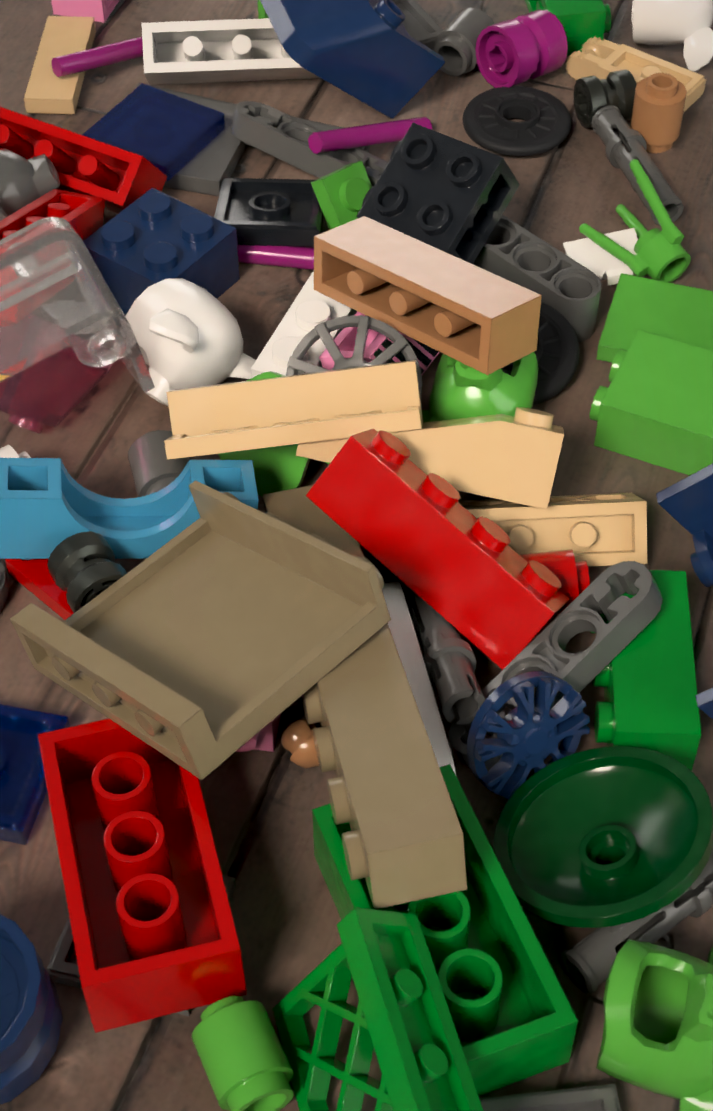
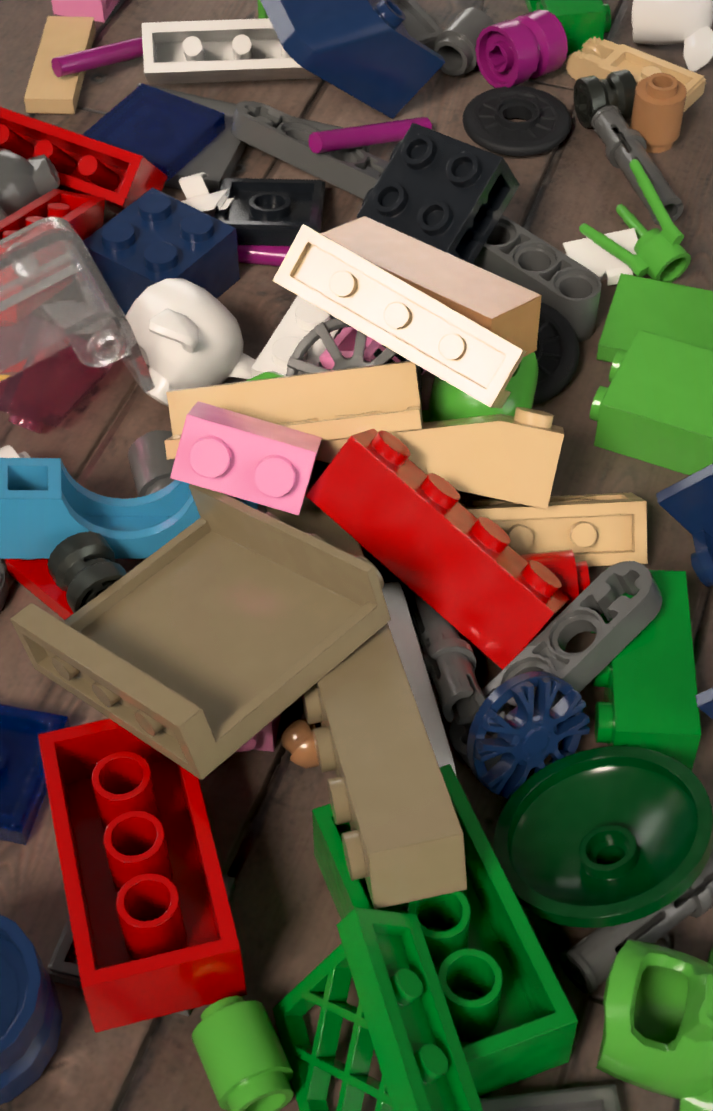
(199, 196): none -> white piece
(245, 457): none -> bright pink brick
(342, 193): bright green bracket -> none
(400, 317): none -> fence

